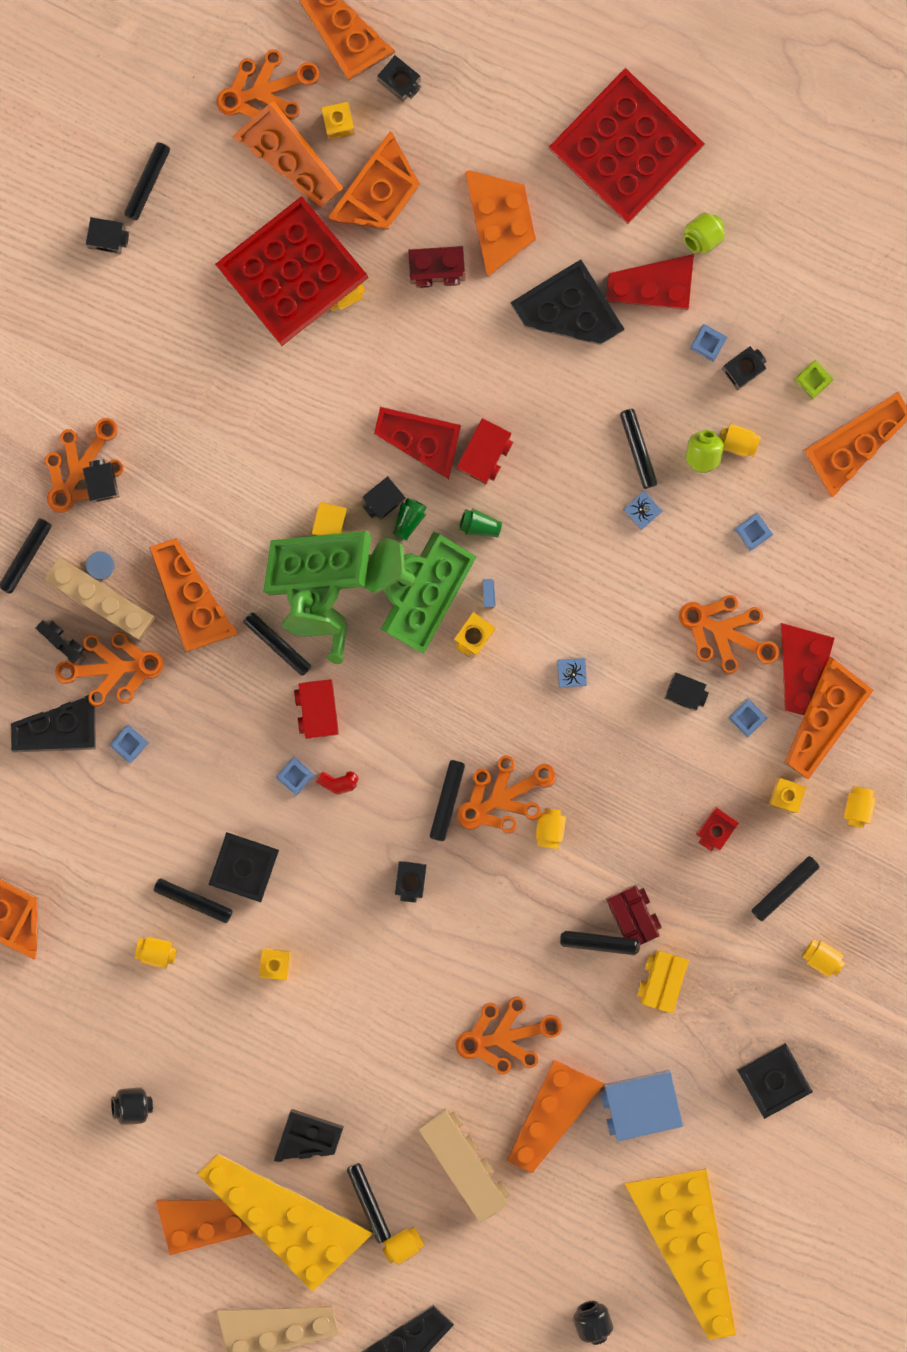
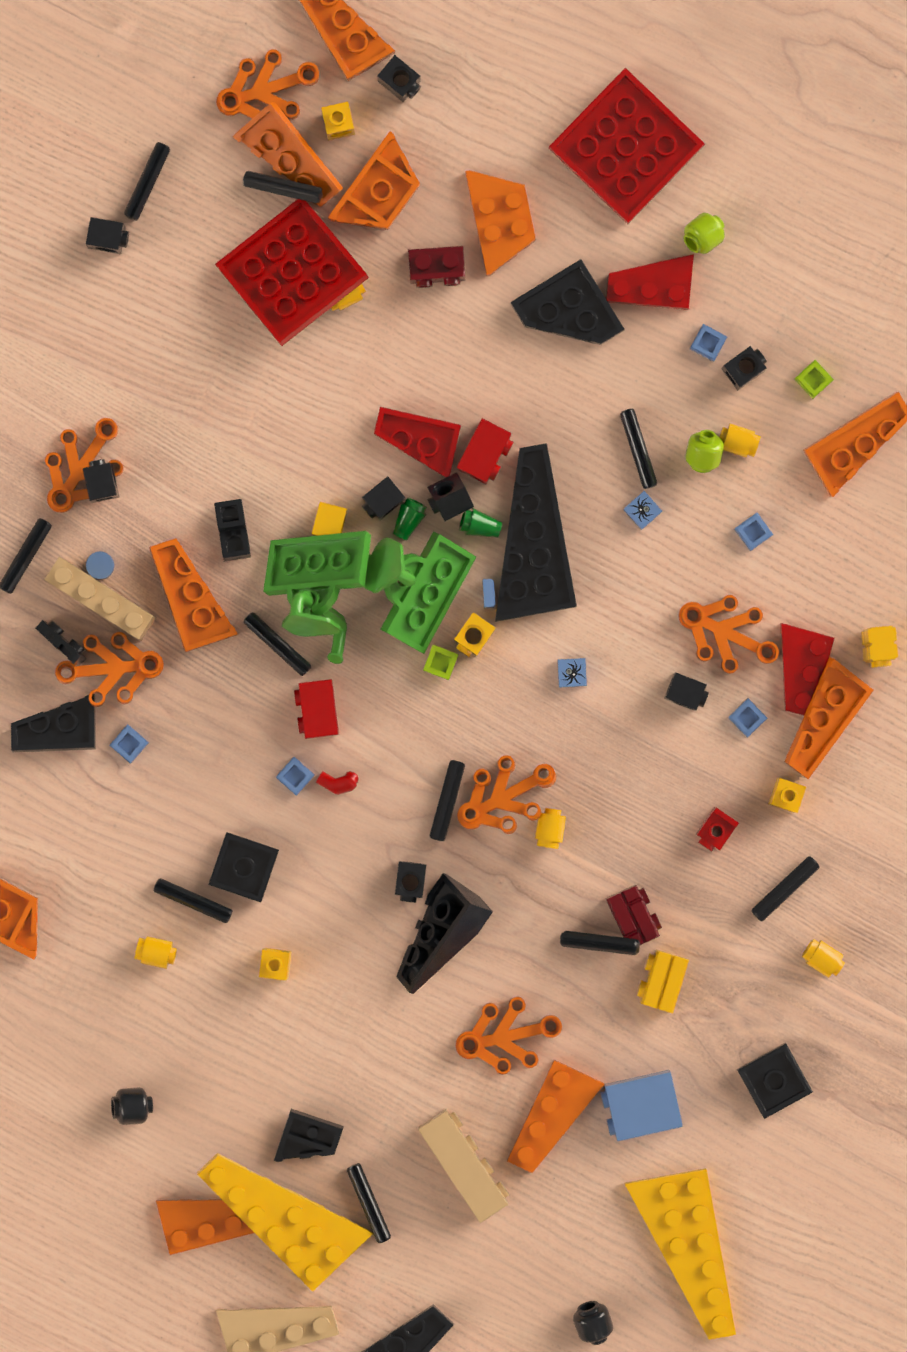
(232, 530): none -> black slope
(282, 187): none -> black axle
(403, 1246): yellow brick -> none
(440, 662): none -> lime plate
(448, 925): none -> black wedge
(449, 497): none -> black brick
(535, 558): none -> black wing
(859, 807): yellow brick -> none
(879, 646): none -> yellow brick

